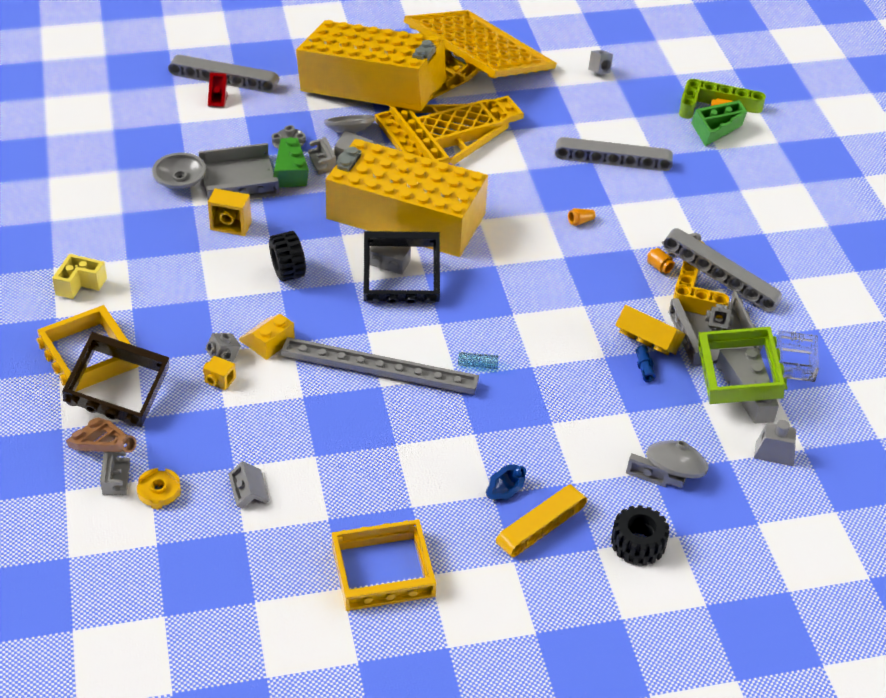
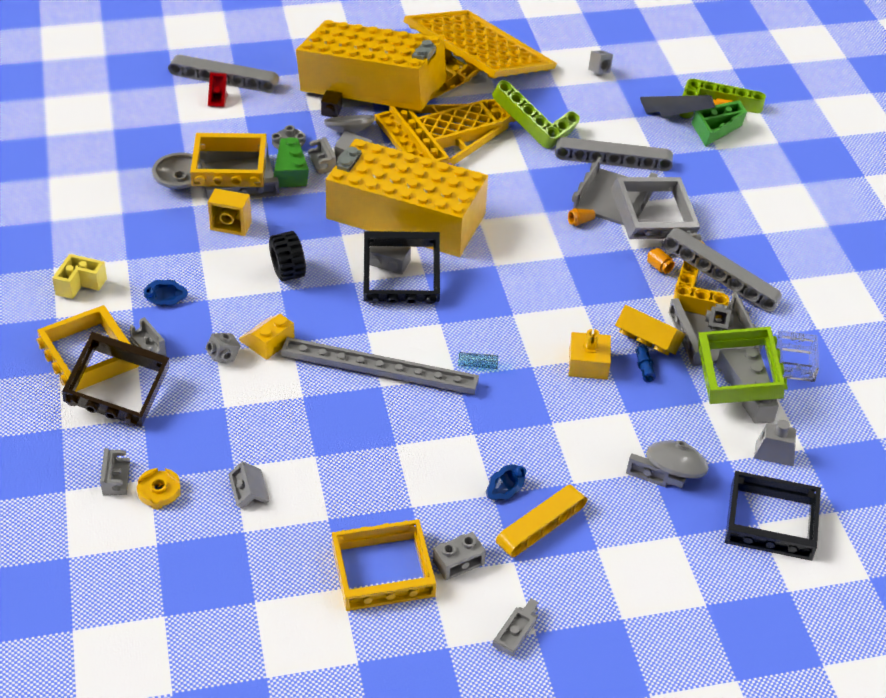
(85, 438): medium nougat plate -> none
(147, 337): none -> light grey hinge
(165, 292): none -> blue arm
(219, 372): yellow brick -> none
(229, 177): none -> yellow window
(331, 103): none -> dark brown brick
(459, 555): none -> light grey brick
(516, 628): none -> light grey hinge
(530, 118): none -> lime beam
(589, 355): none -> yellow brick
(597, 195): none -> light grey panel
(644, 522): black tyre -> none
(653, 230): none -> light grey window
(676, 104): none -> dark grey wedge
(767, 540): none -> black window

